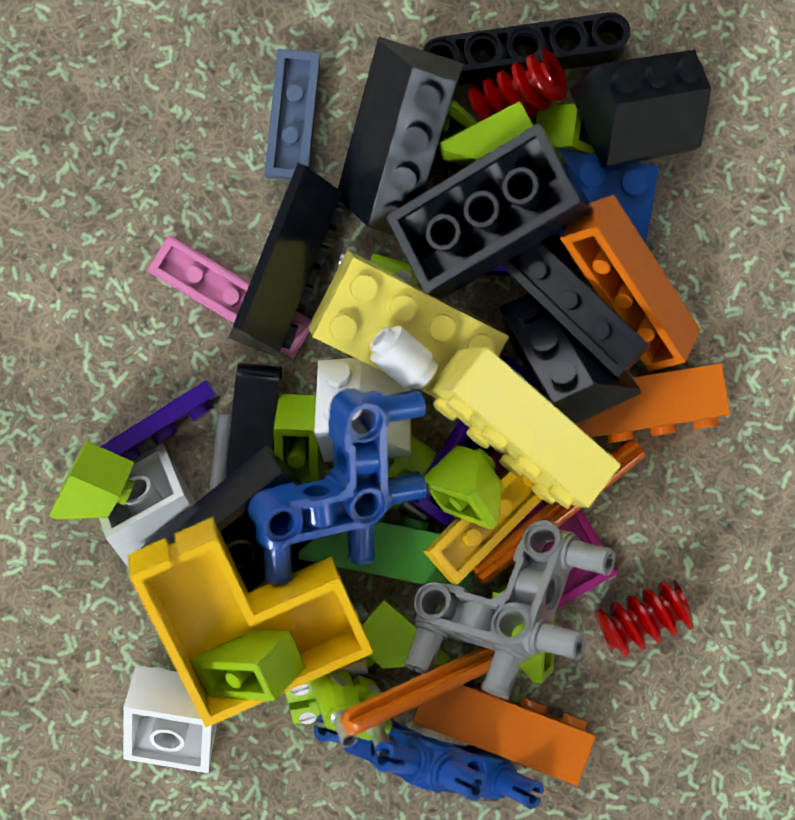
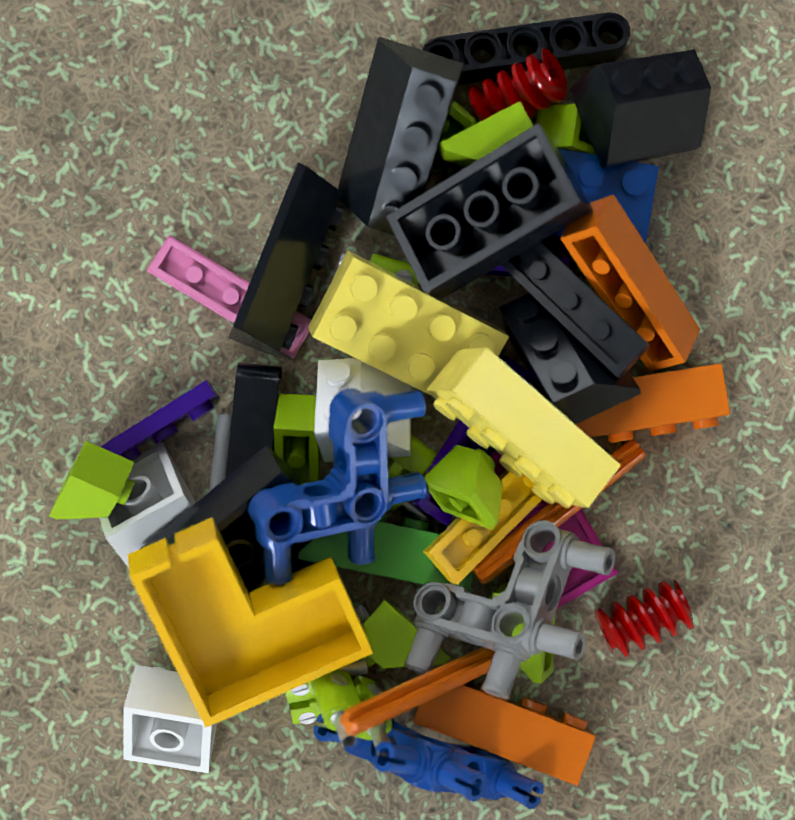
(251, 666): lime slope -> none
(292, 112): sand blue plate -> none
(403, 357): white brick -> none

